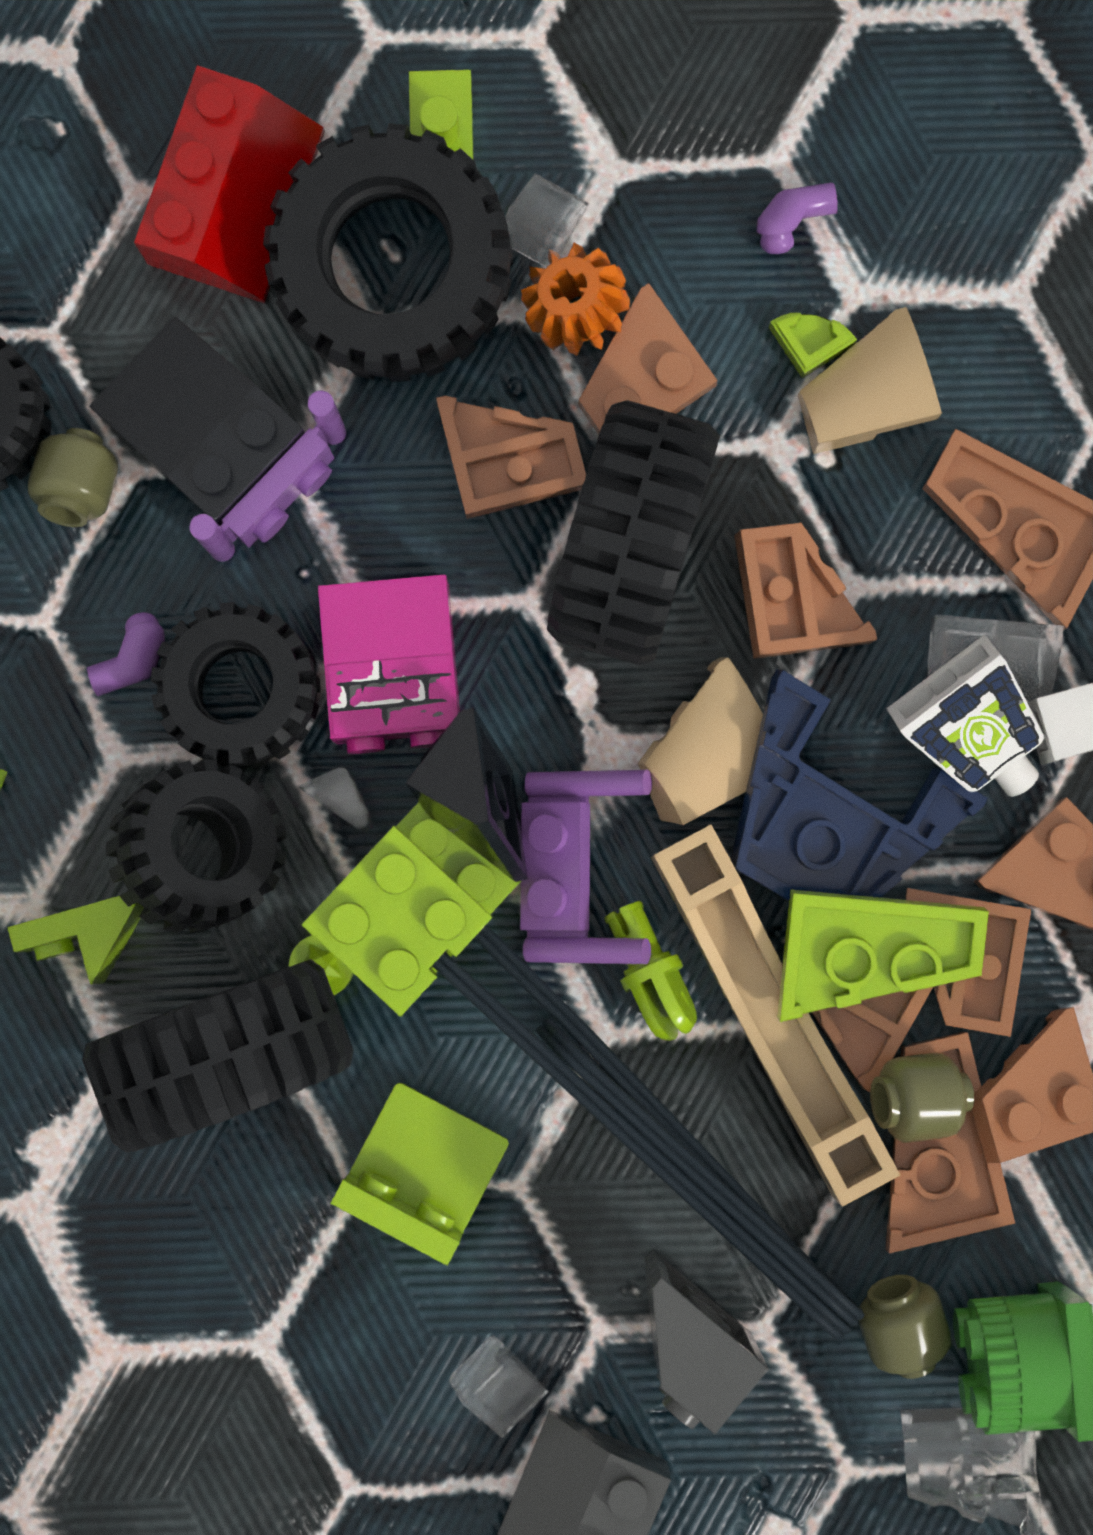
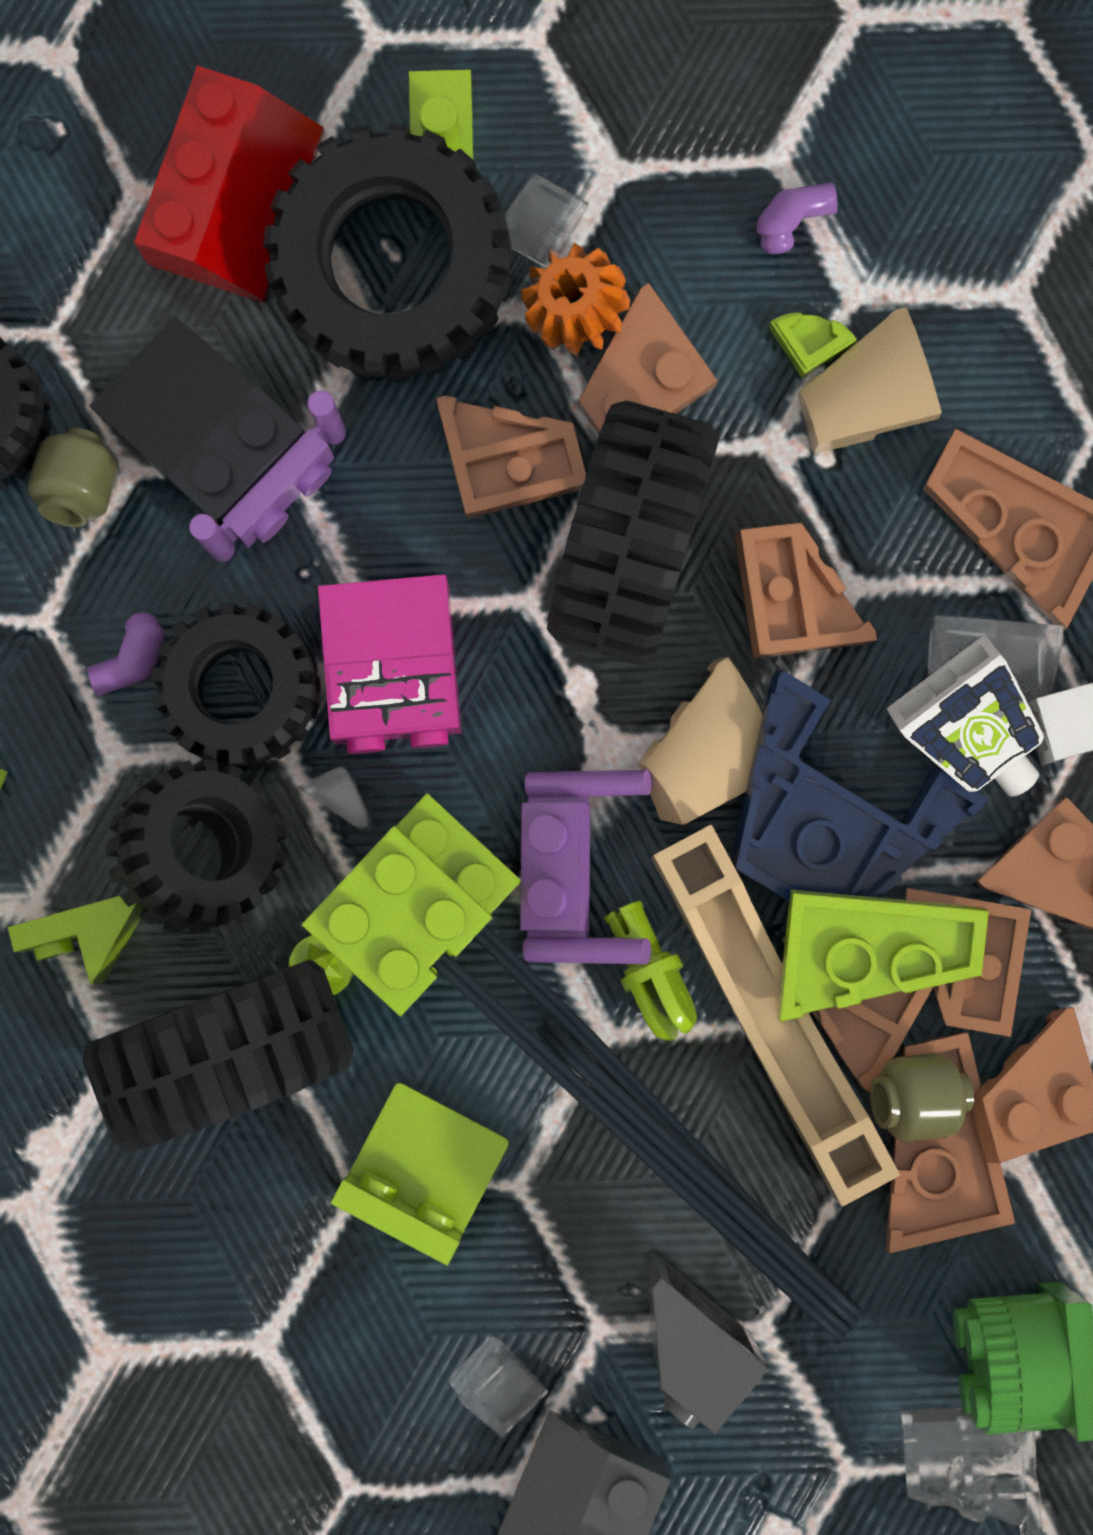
(472, 792): black slope -> none
(904, 1326): olive head -> none

